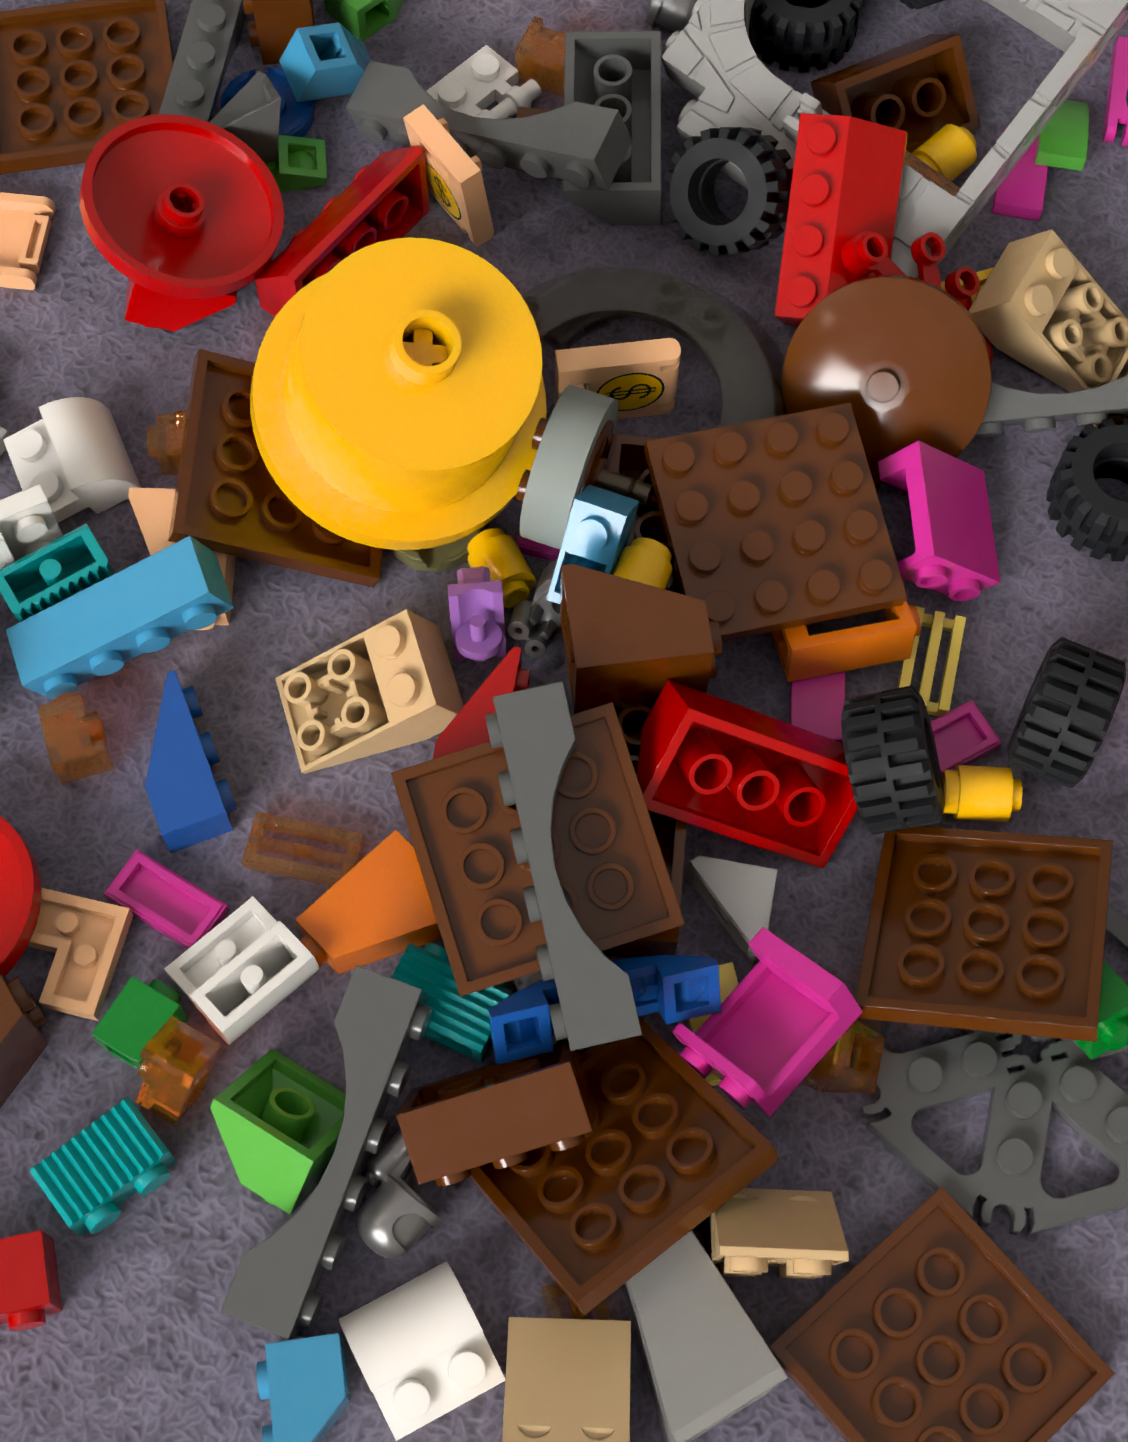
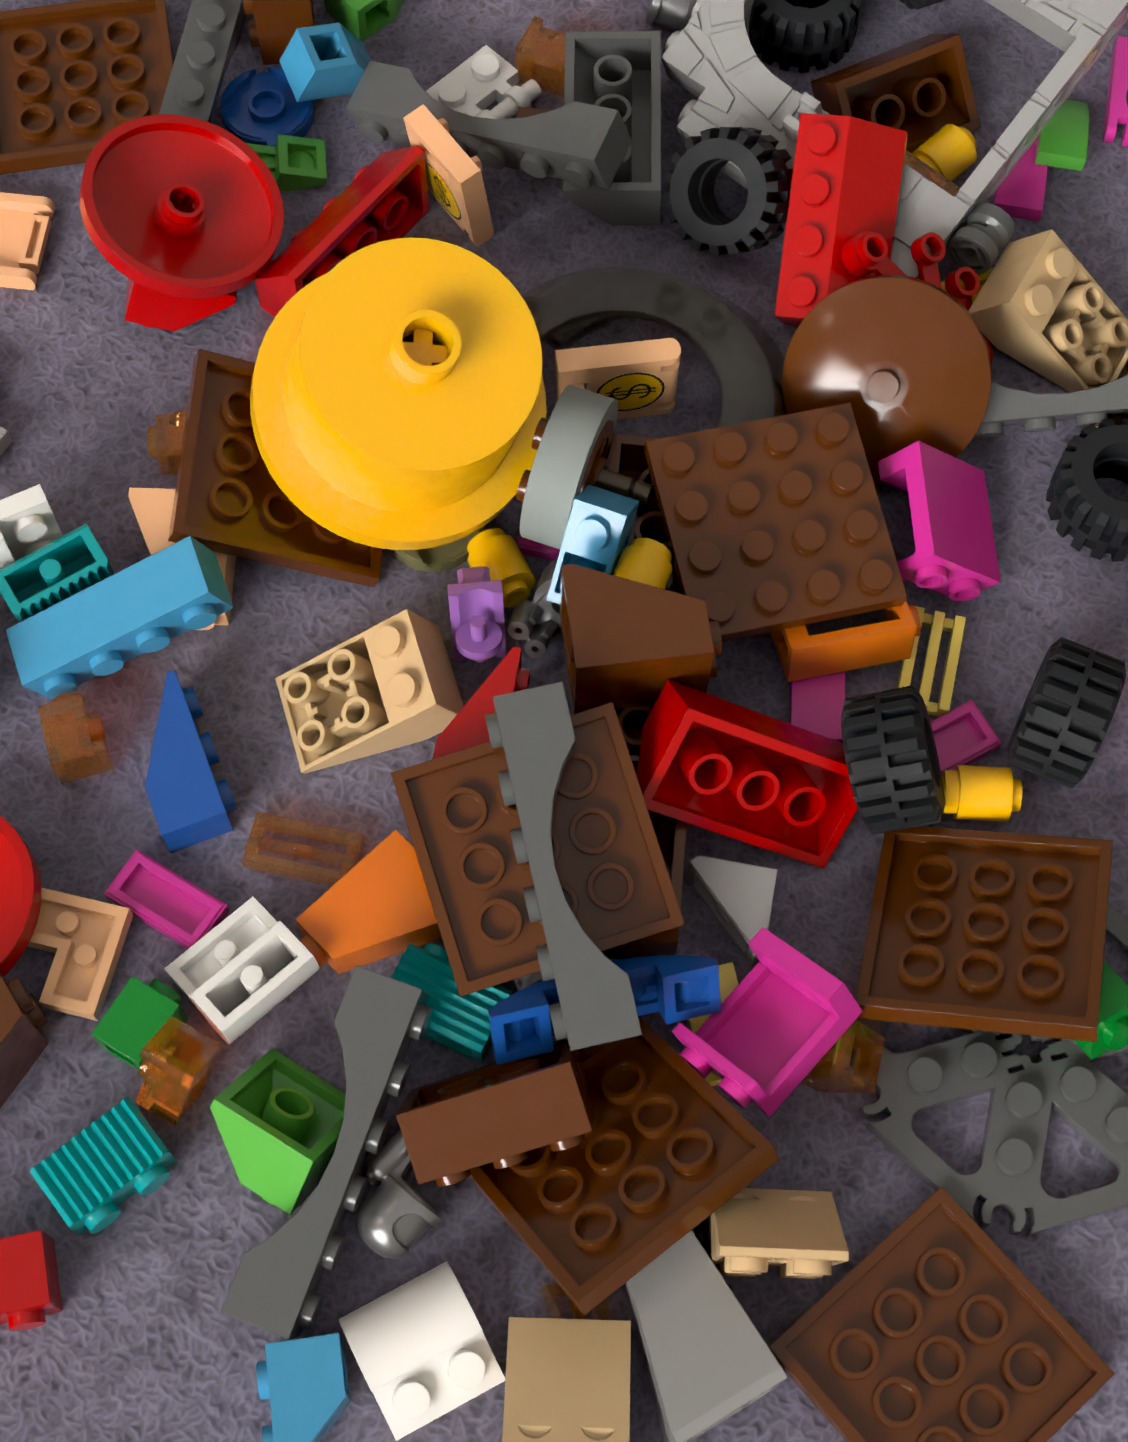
(73, 457): white brick -> none
(254, 116): dark grey slope -> none
(979, 244): none -> dark grey wheel

